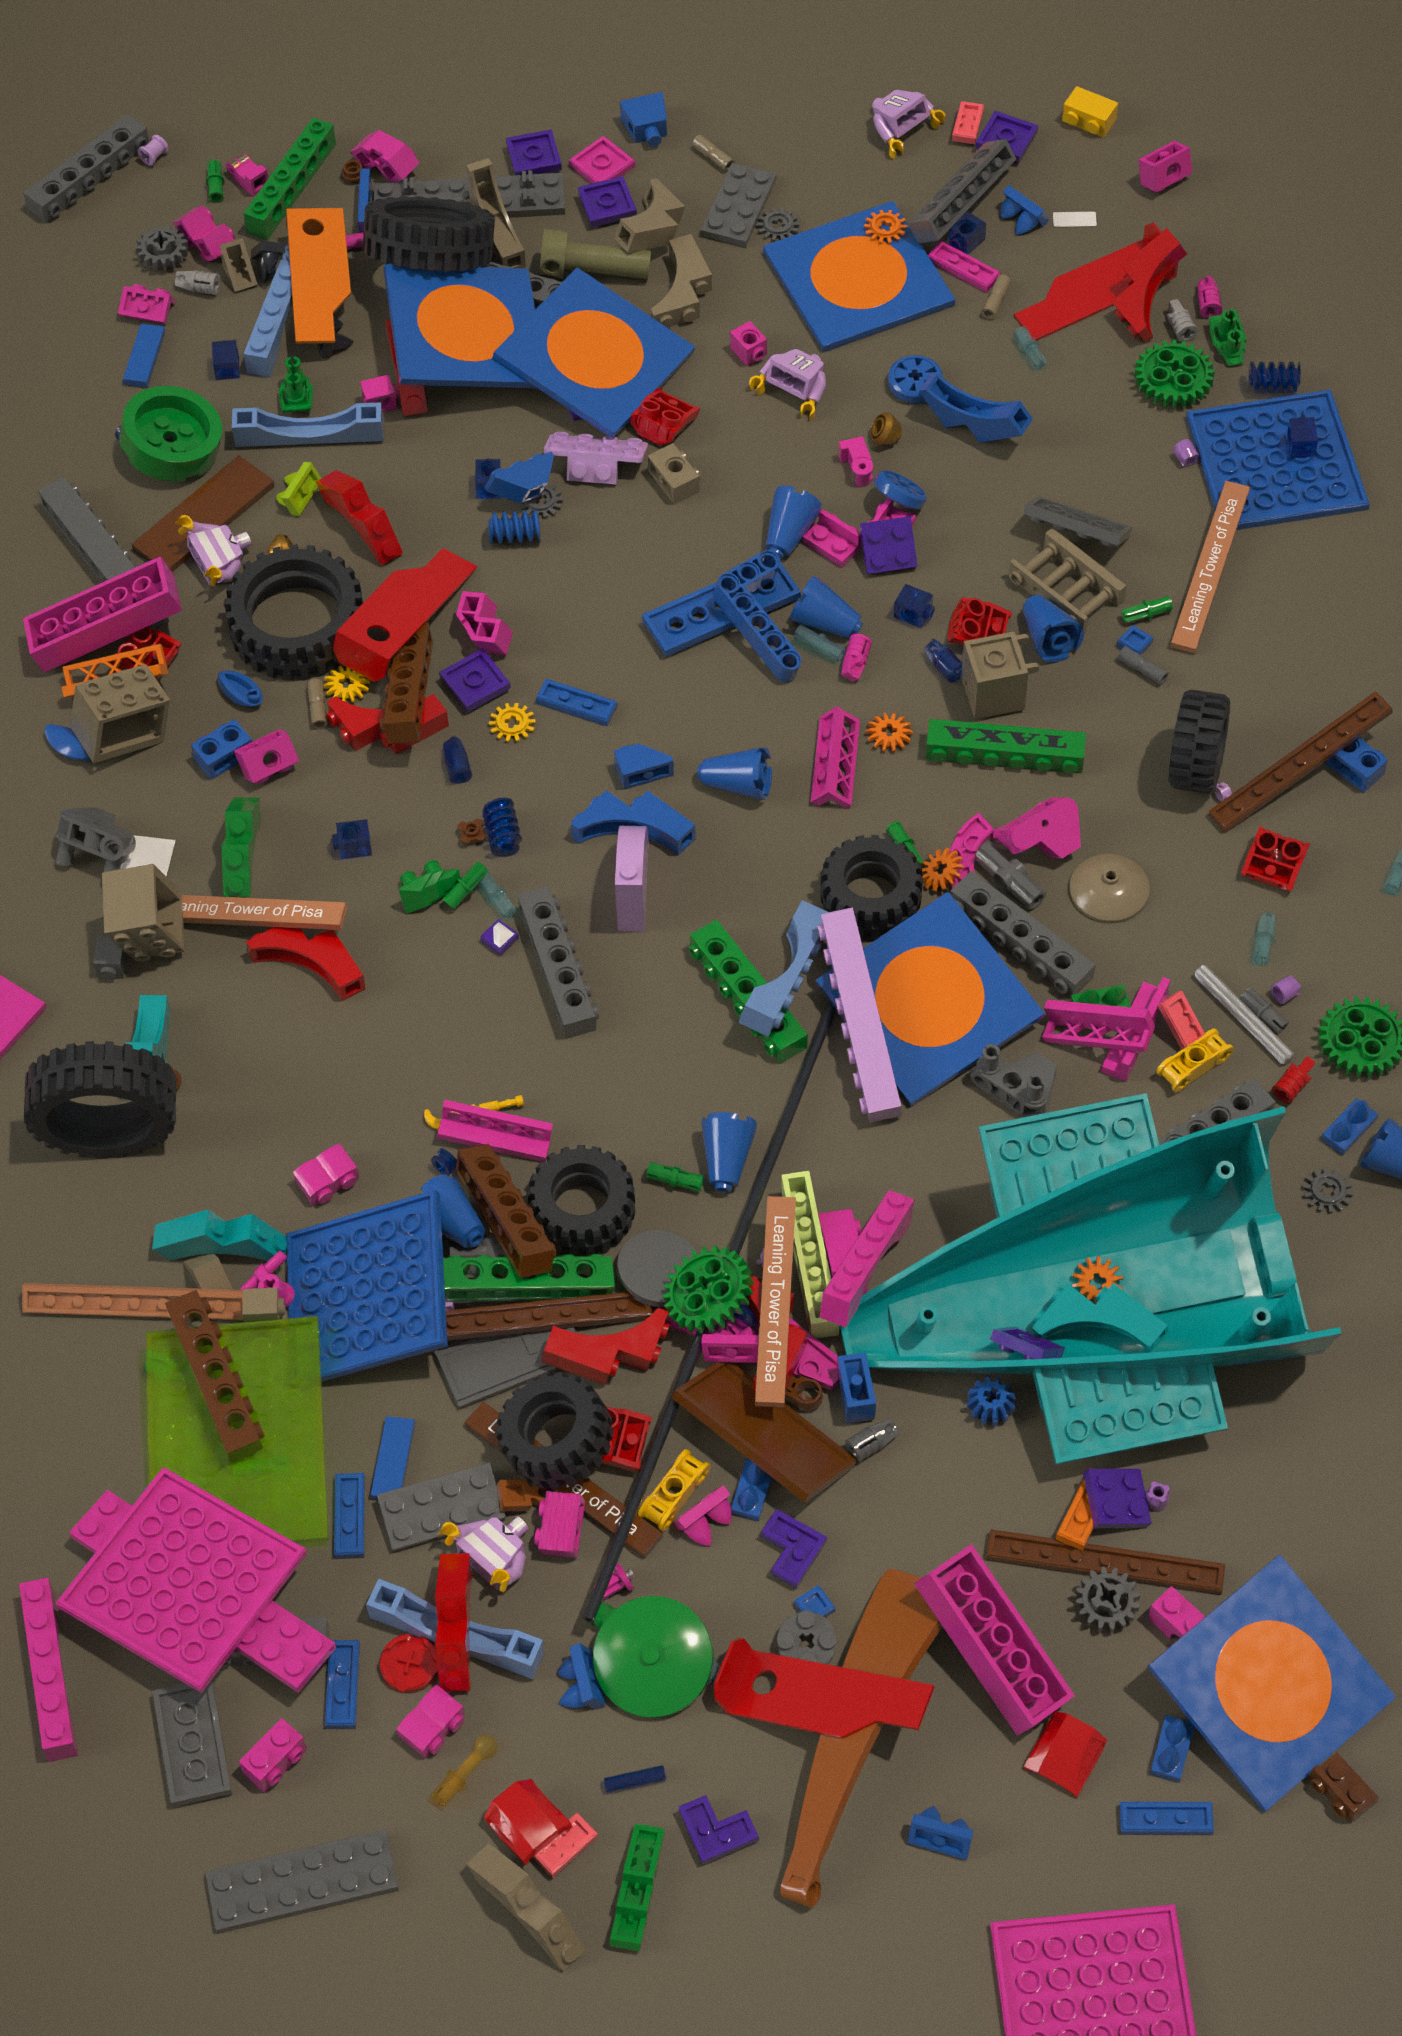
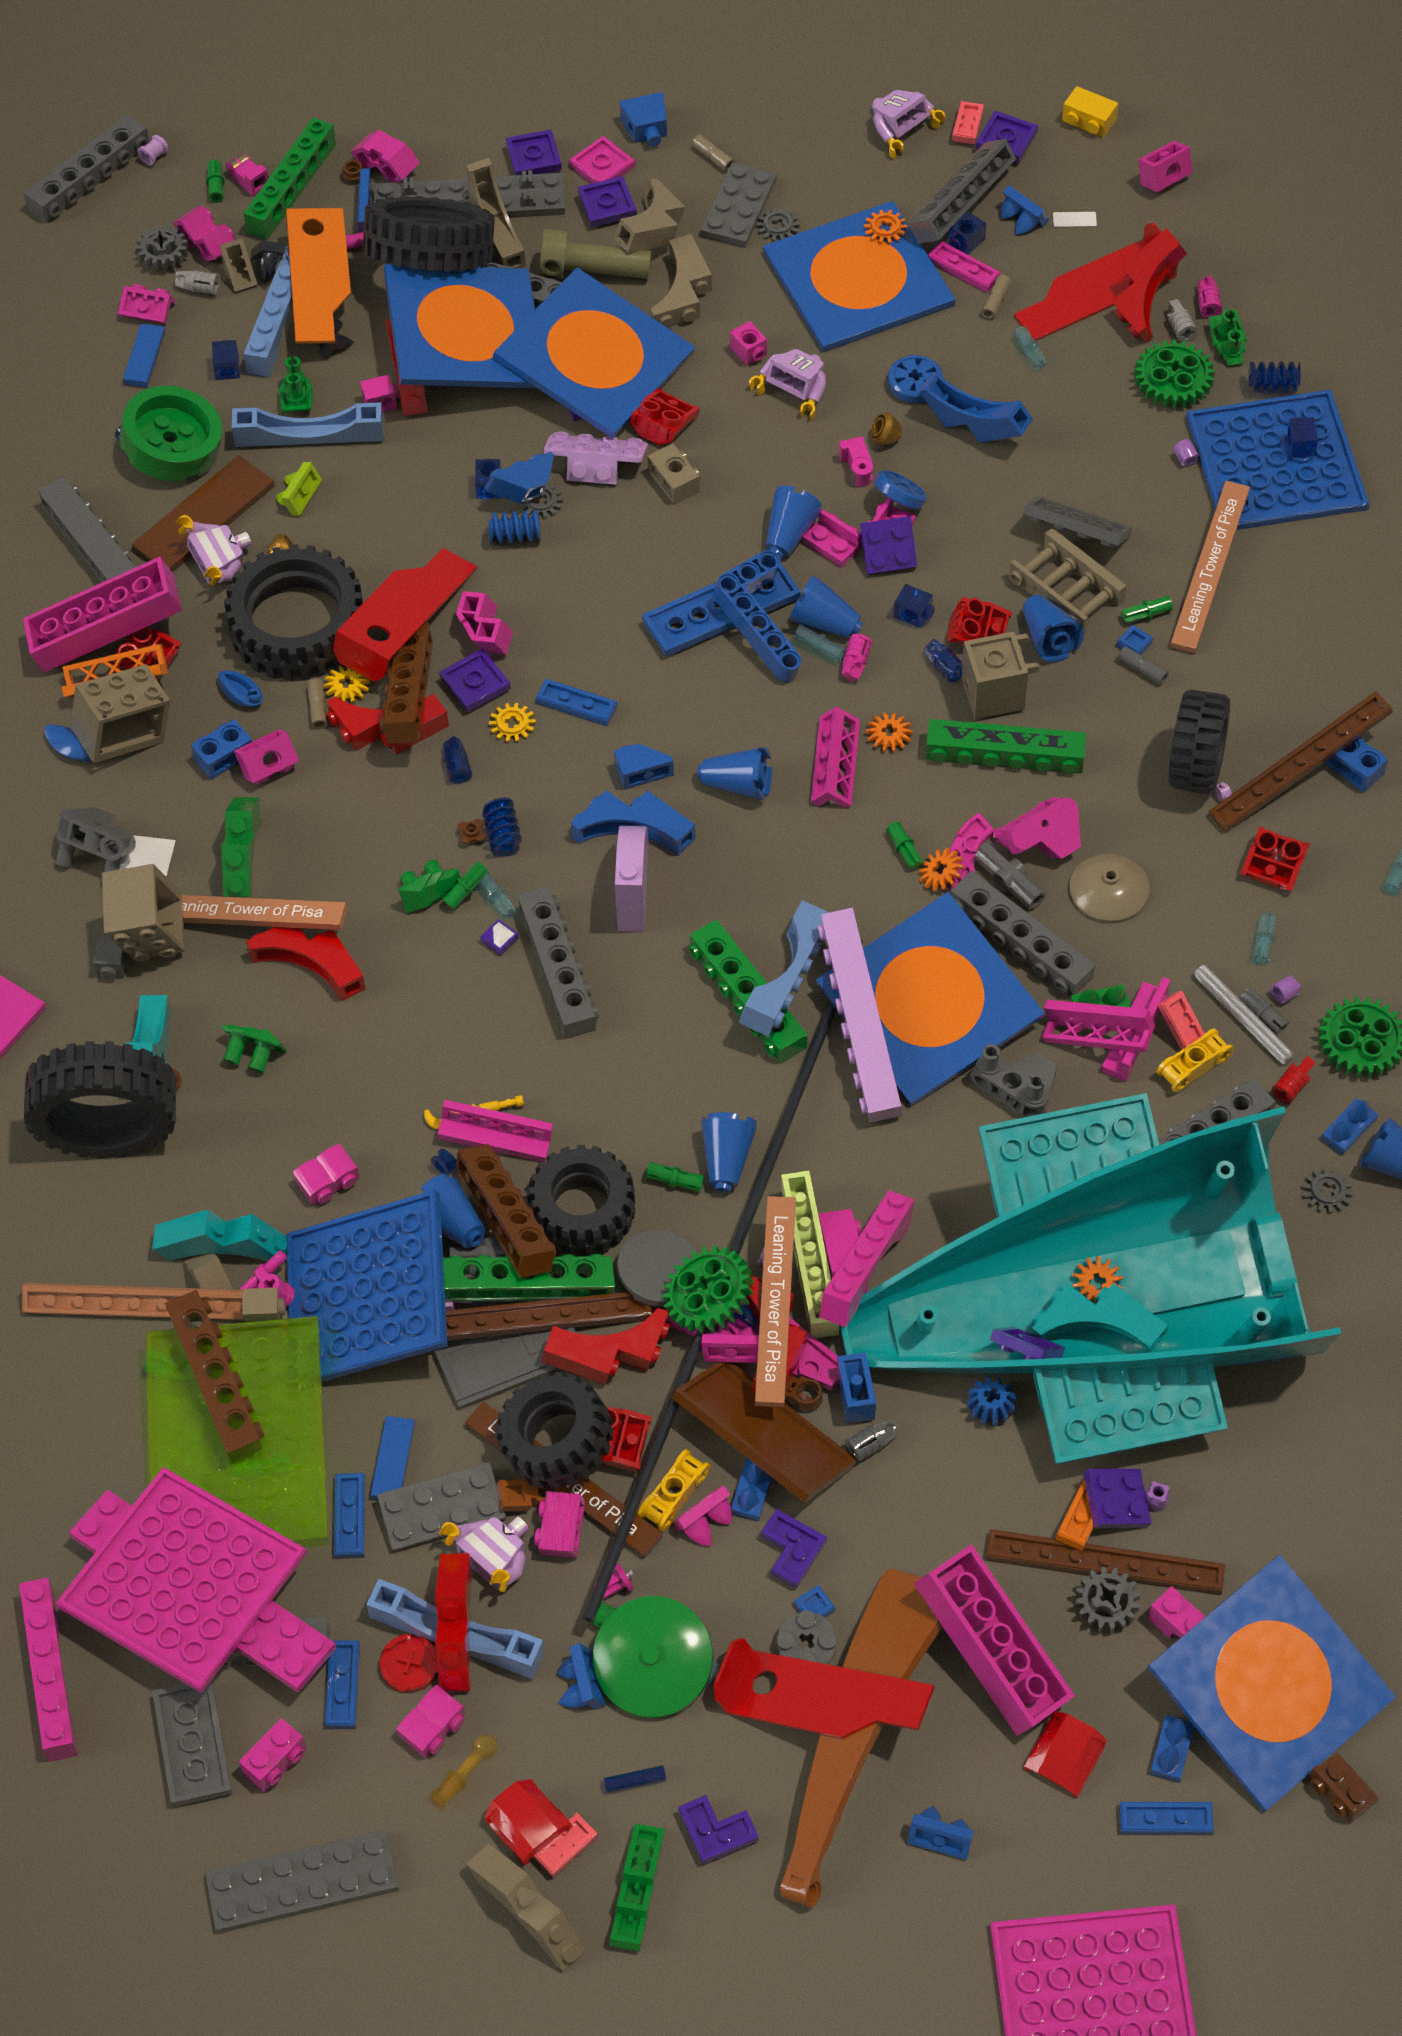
(264, 1042): none -> green connector
(354, 848): clear blue brick -> none
(370, 521): red arch -> none
(872, 858): black tyre -> none

